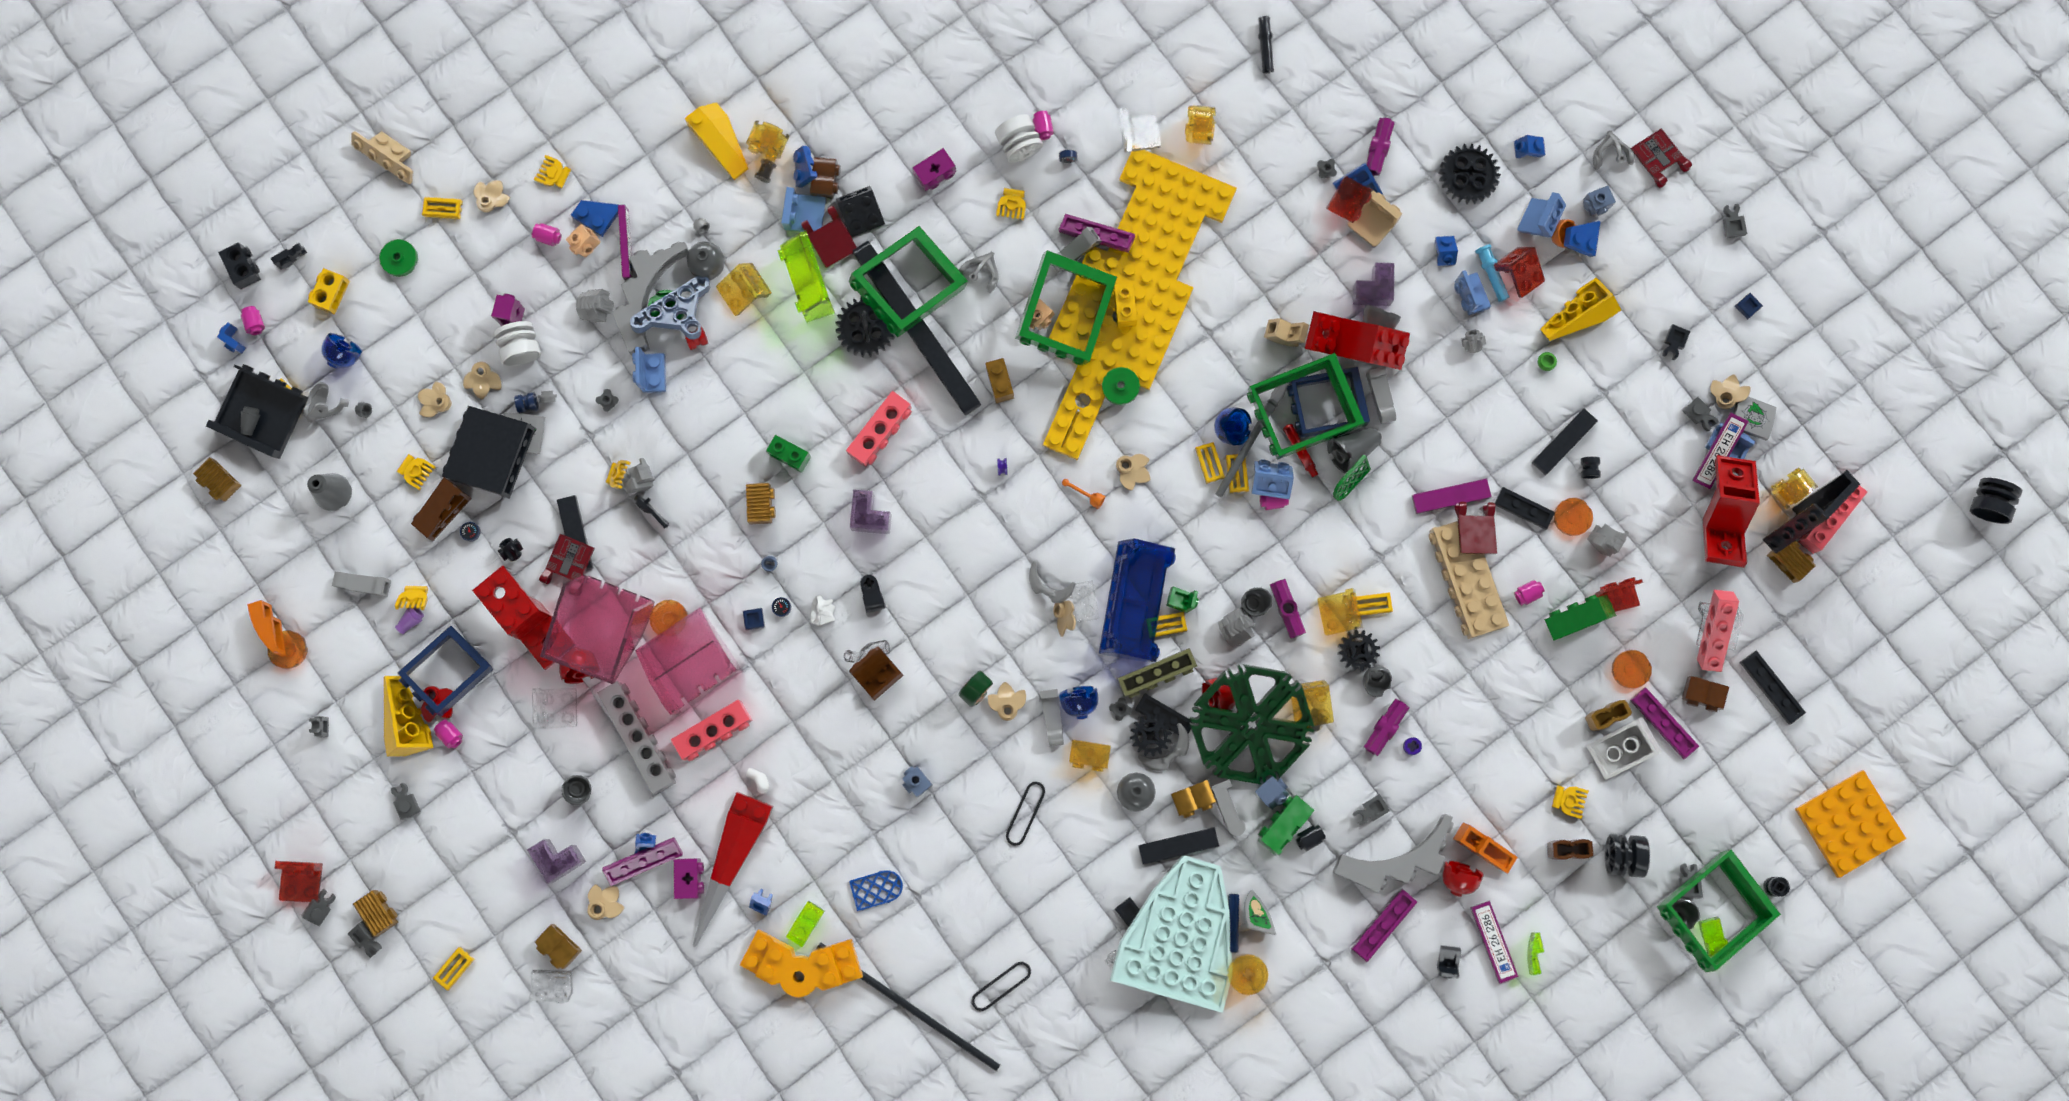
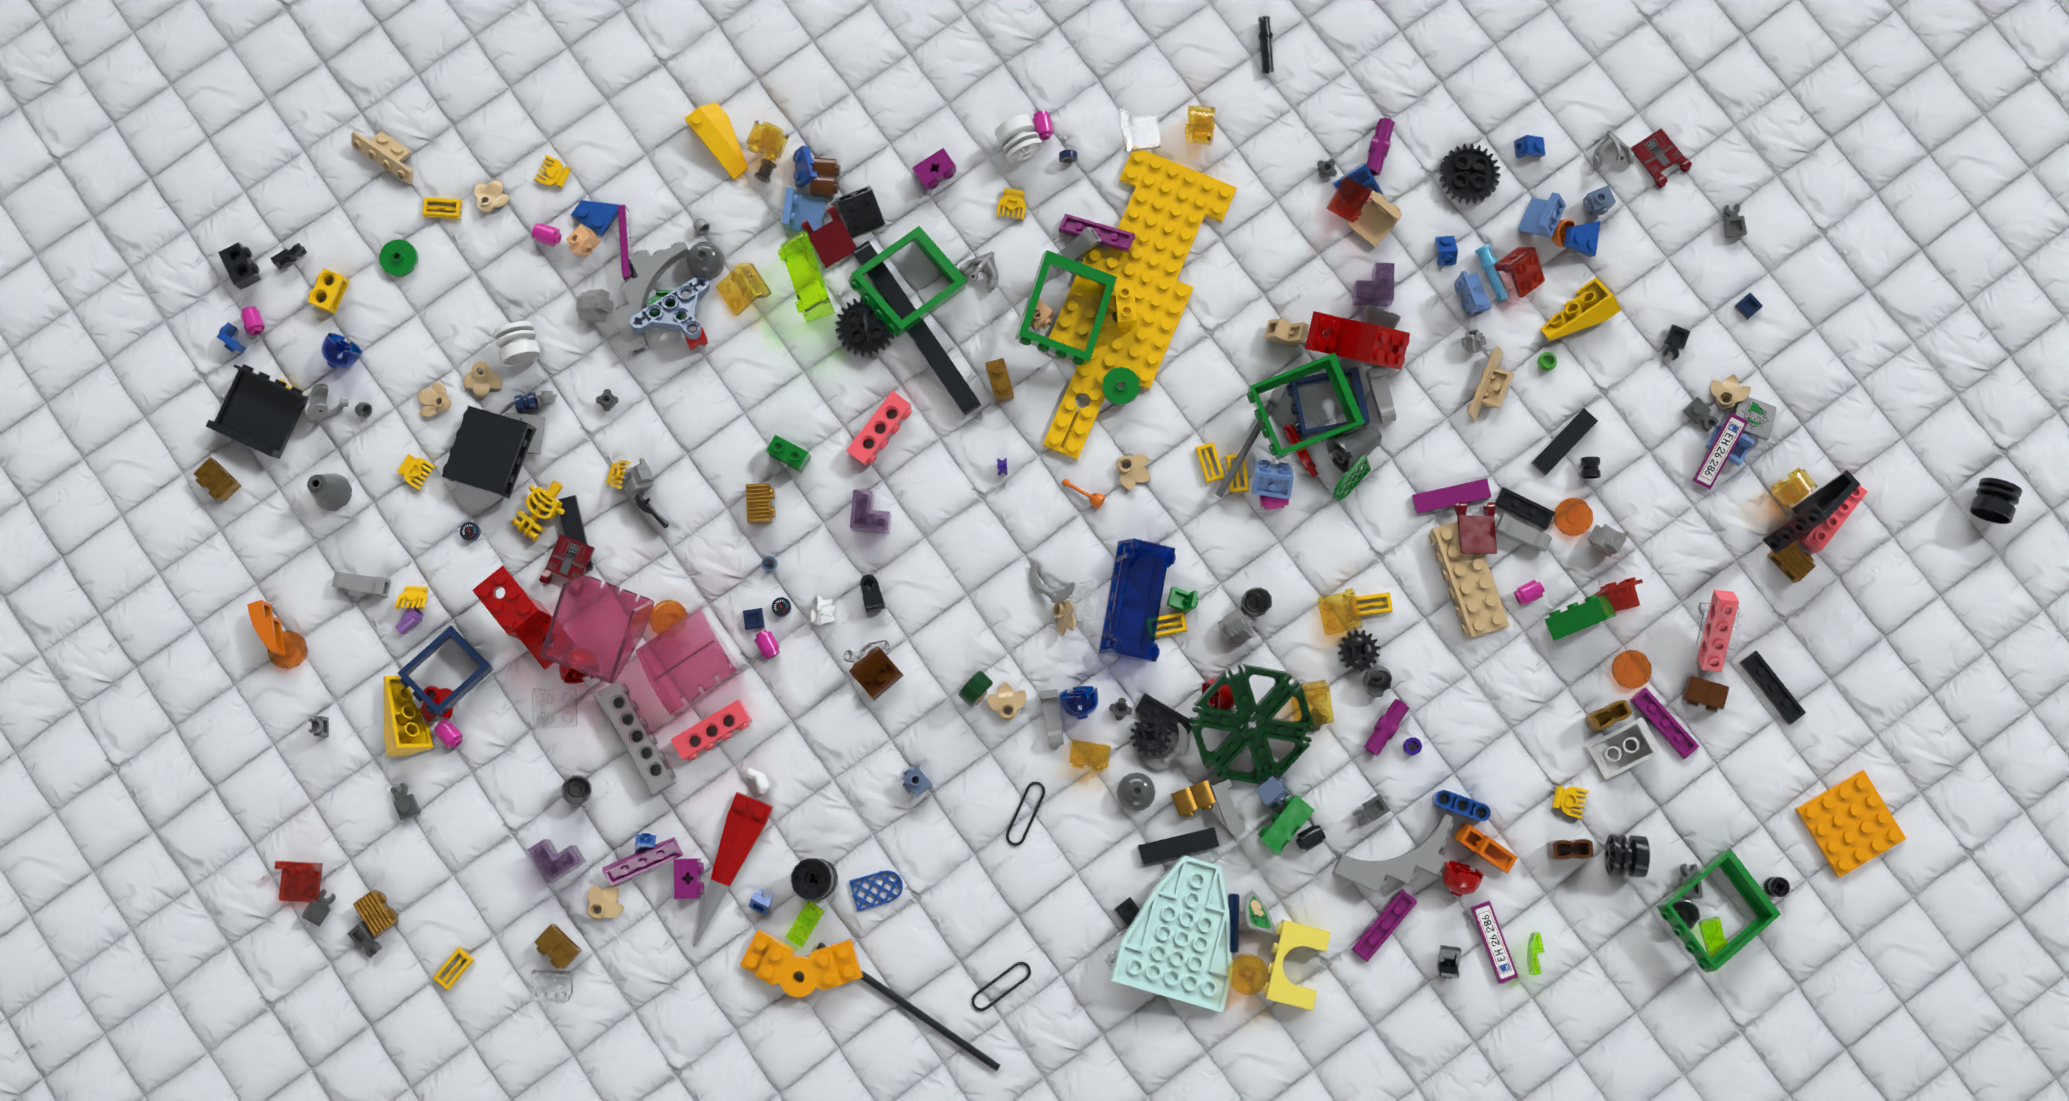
(249, 420): dark grey cone -> none
(440, 509): reddish brown wedge -> none
(507, 309): magenta brick -> none
(510, 549): black gear -> none
(546, 497): none -> yellow torso
(650, 371): medium blue bracket -> none
(767, 644): none -> dark pink brick
(803, 877): none -> black wheel
(1161, 670): olive brick -> none
(1233, 426): clear blue cylinder -> none
(1278, 986): none -> light yellow arch
(1292, 620): magenta piece -> none
(1470, 805): none -> blue beam
(1492, 387): none -> tan bracket
(1522, 533): none -> light grey leg
(1730, 511): red bracket -> none

